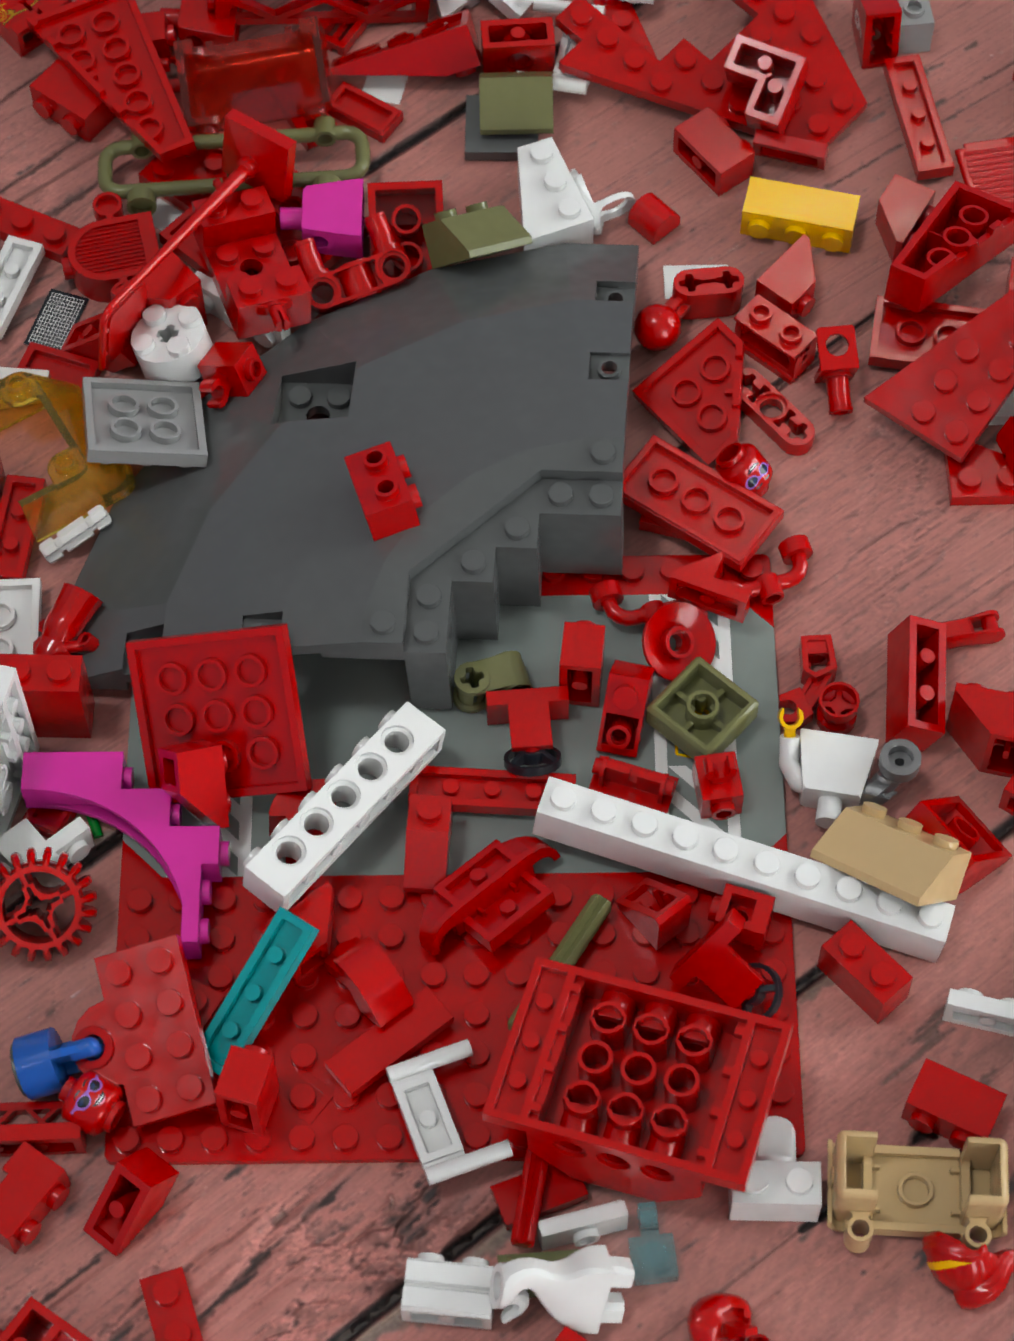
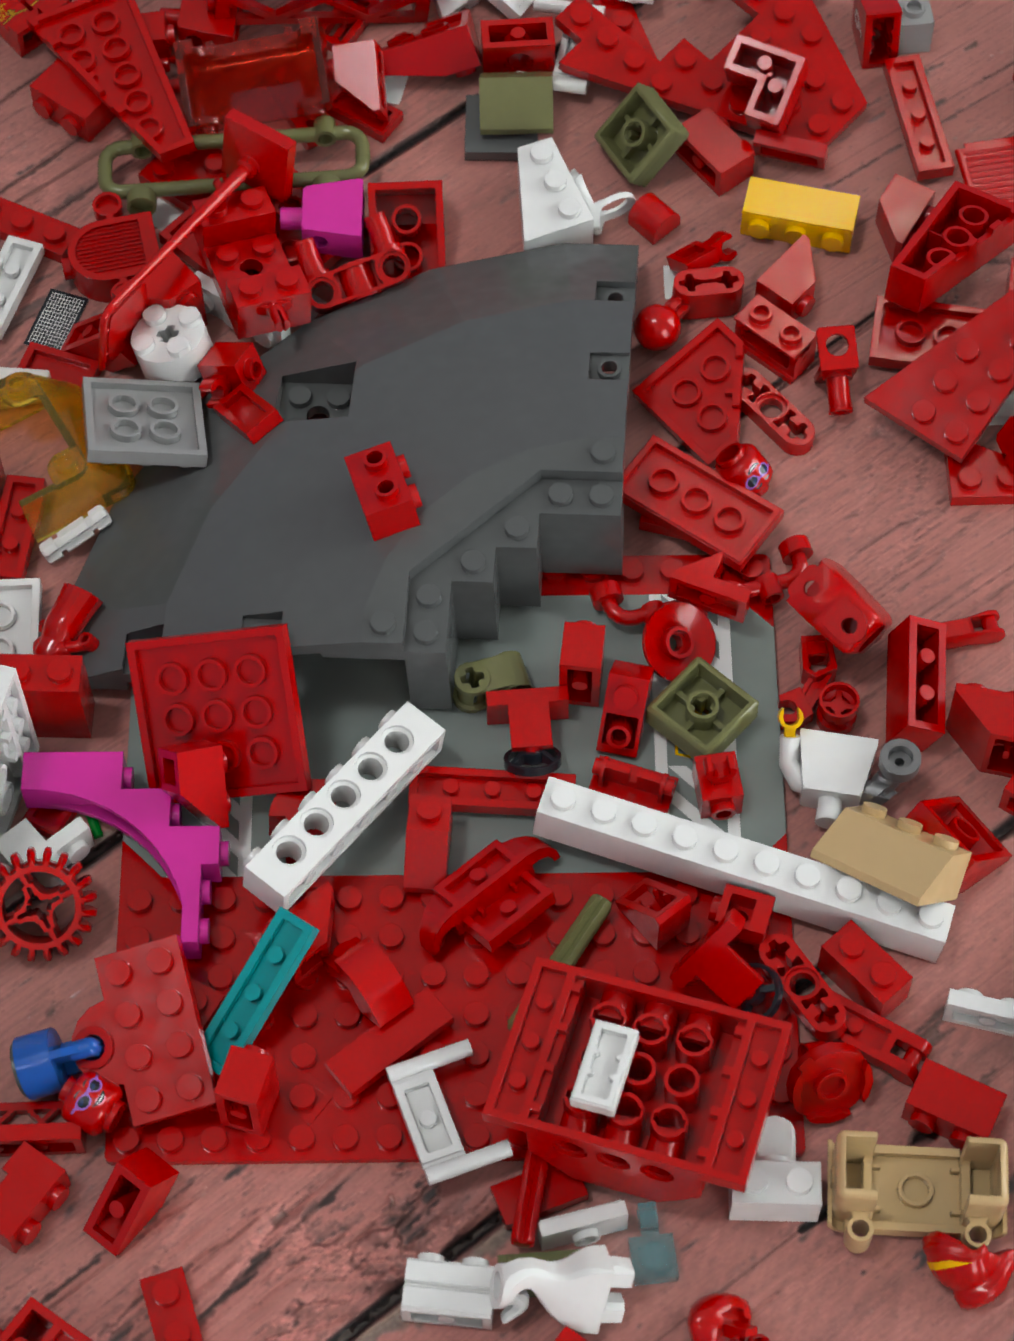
(248, 413): none -> red tile
(361, 75): none -> slope
(472, 234): olive slope -> none
(604, 1068): none -> white plate
(641, 135): none -> olive brick
(702, 254): none -> red plate
(804, 1006): none -> red beam
(828, 1080): none -> red tile
(839, 607): none -> red piece
(876, 1039): none -> red plate

